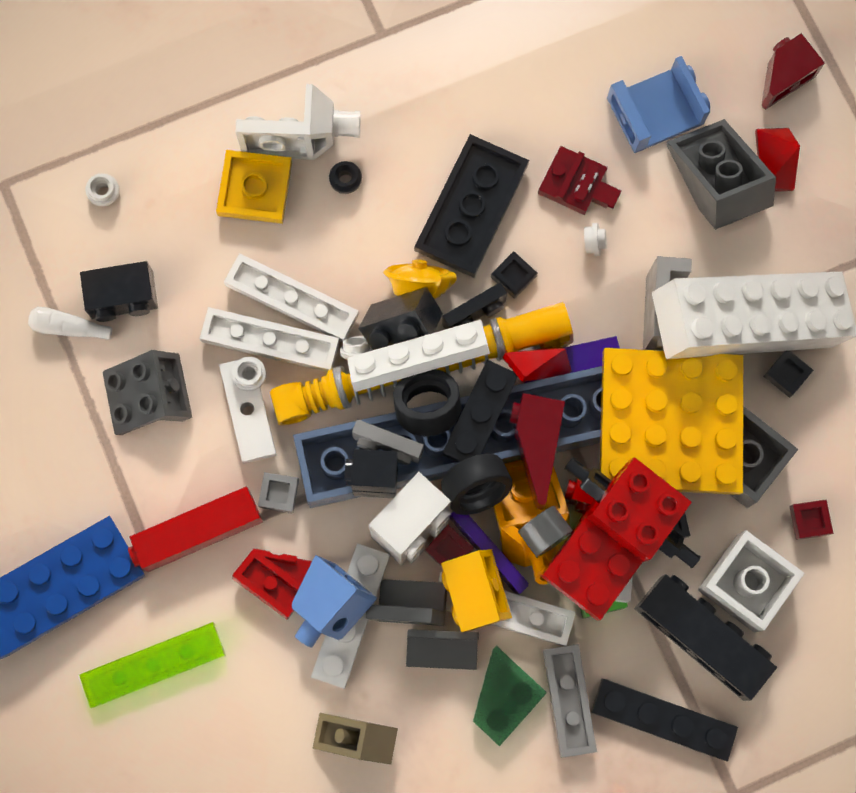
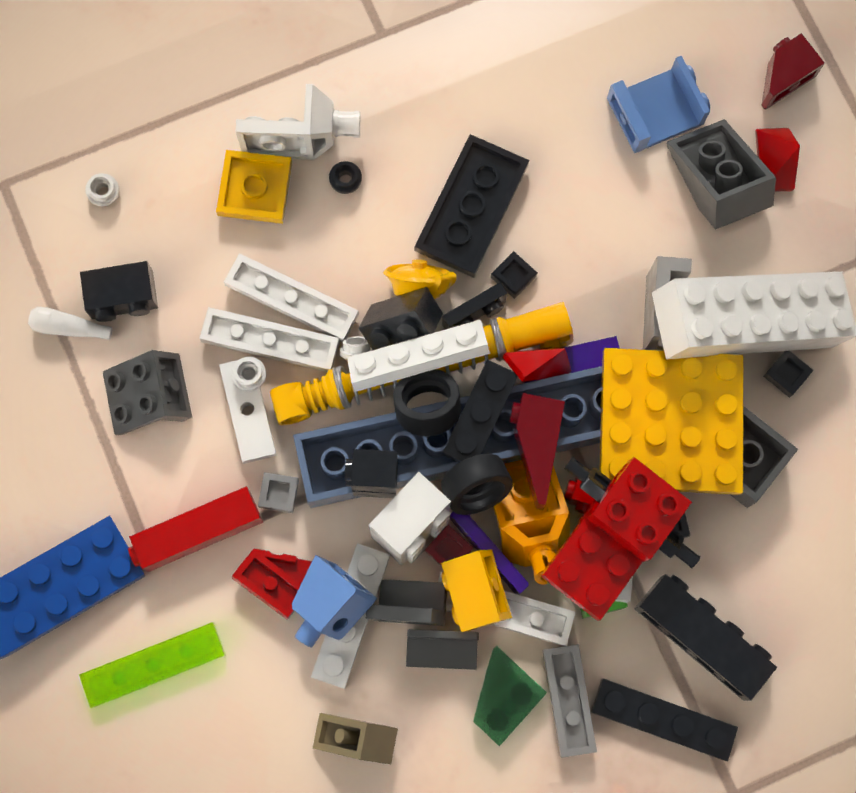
(373, 437): light grey plate -> none
(545, 531): dark grey piece -> none
(577, 181): dark red piece -> none
(595, 239): white plate -> none
(751, 581): white brick -> none
(811, 519): dark red plate -> none

